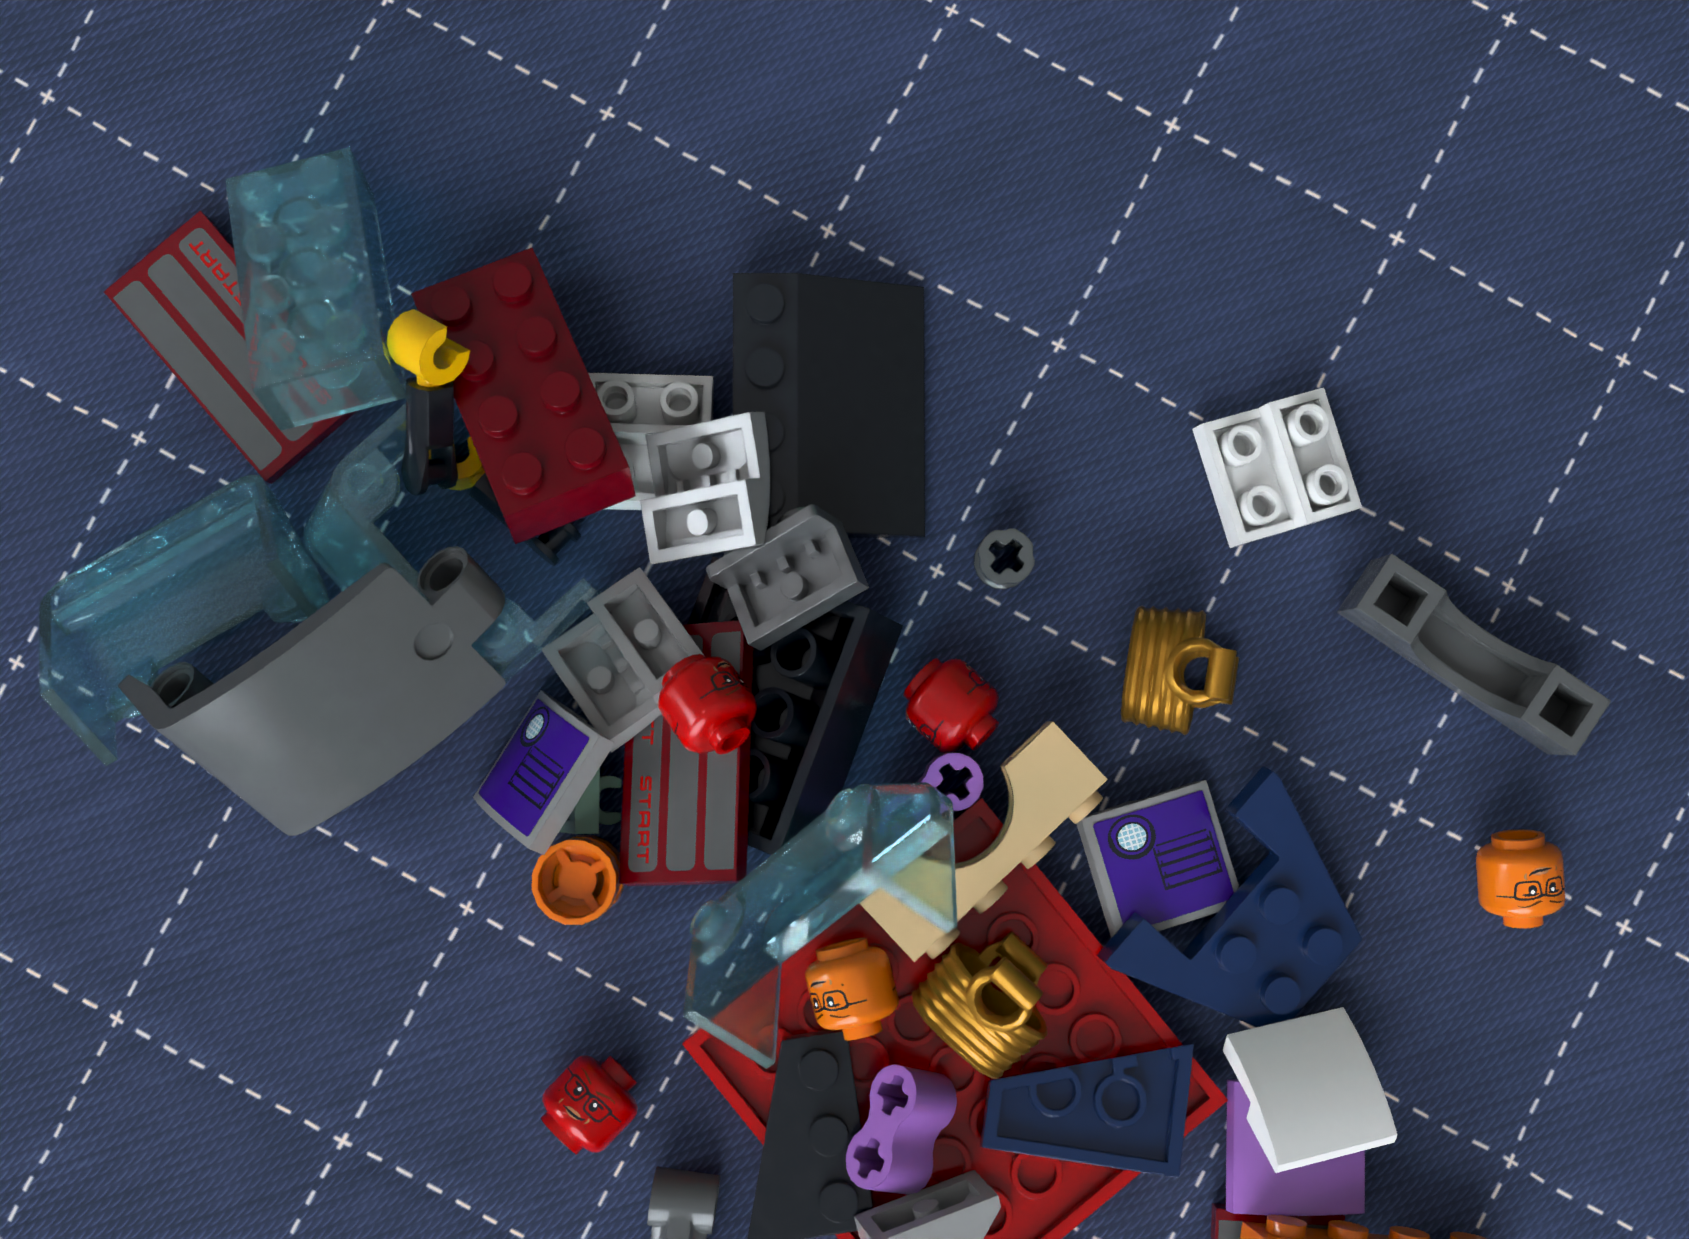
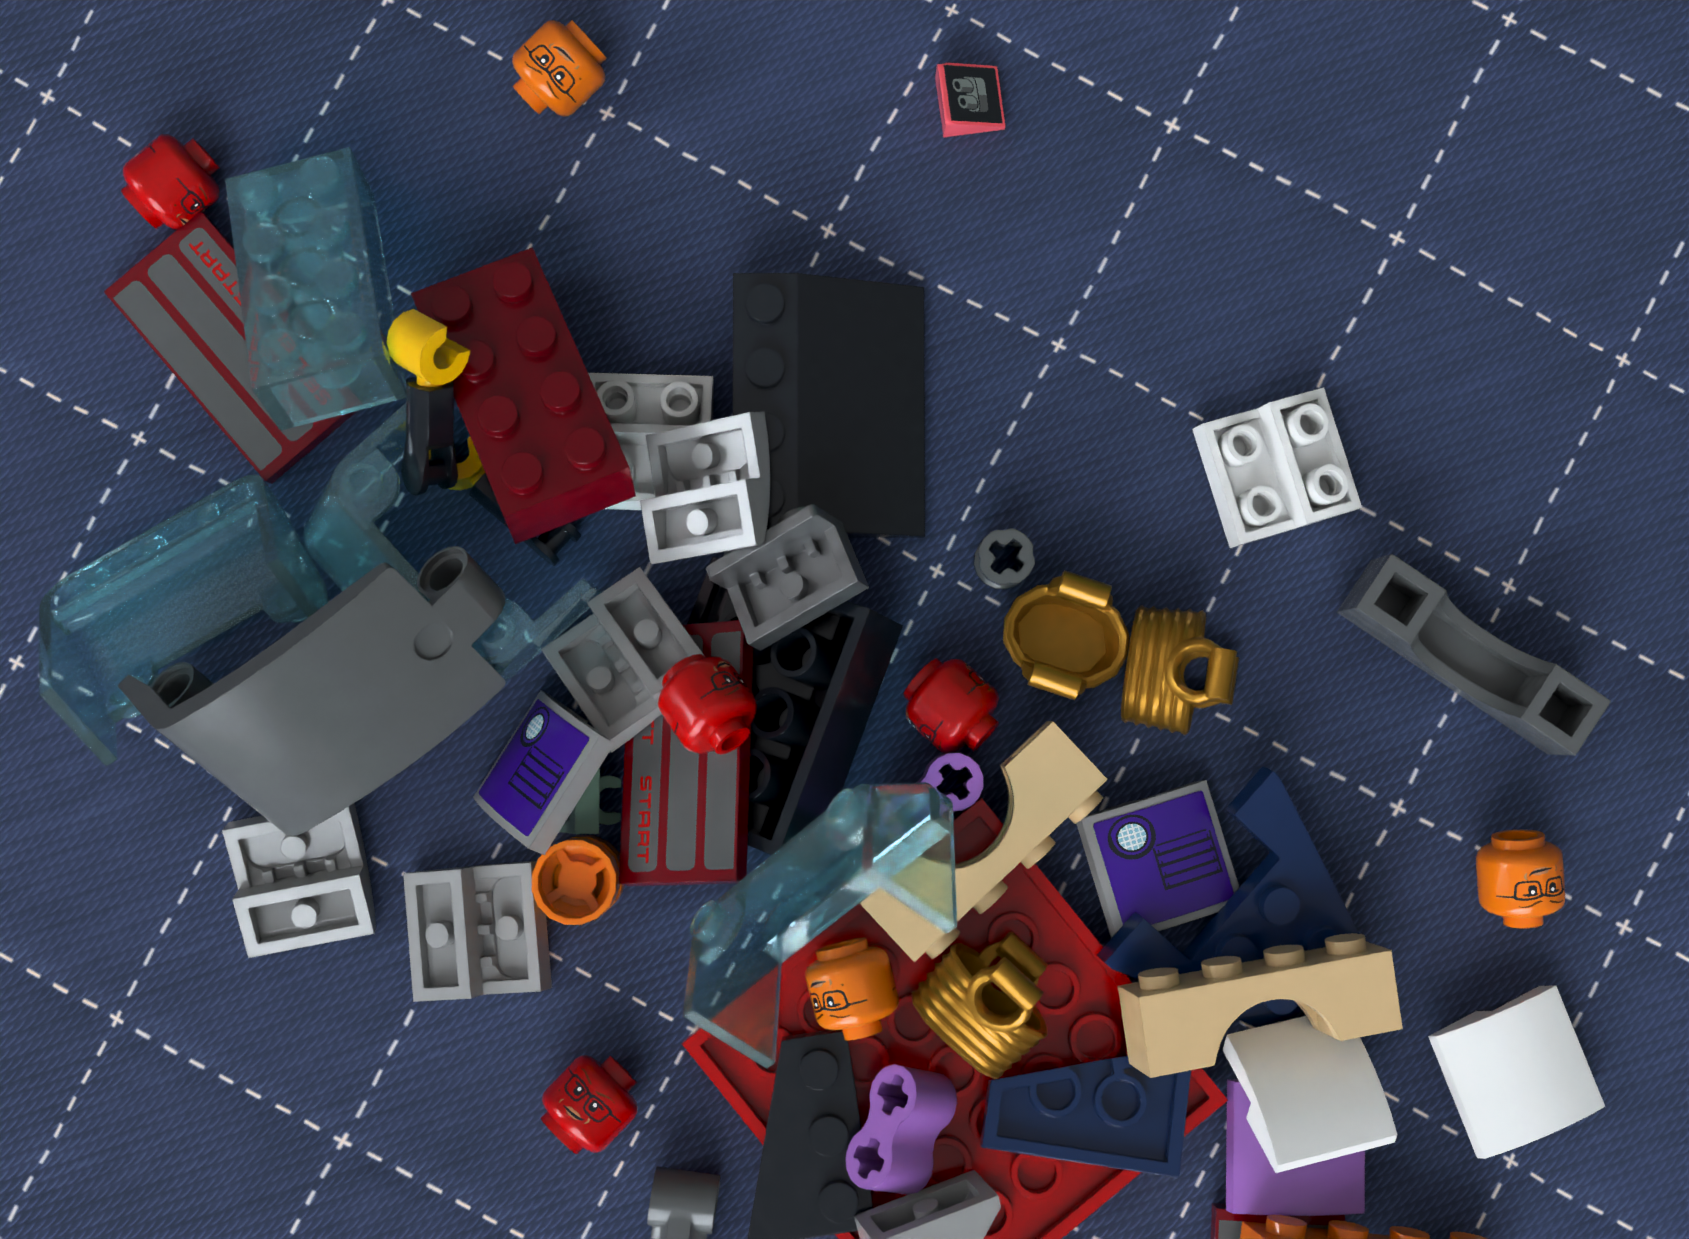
(170, 181): none -> red head
(300, 886): none -> light grey slope
(475, 932): none -> light grey slope
(558, 68): none -> orange head
(969, 99): none -> slope
(1066, 635): none -> pearl gold piece
(1180, 1019): none -> tan arch
(1516, 1072): none -> white slope

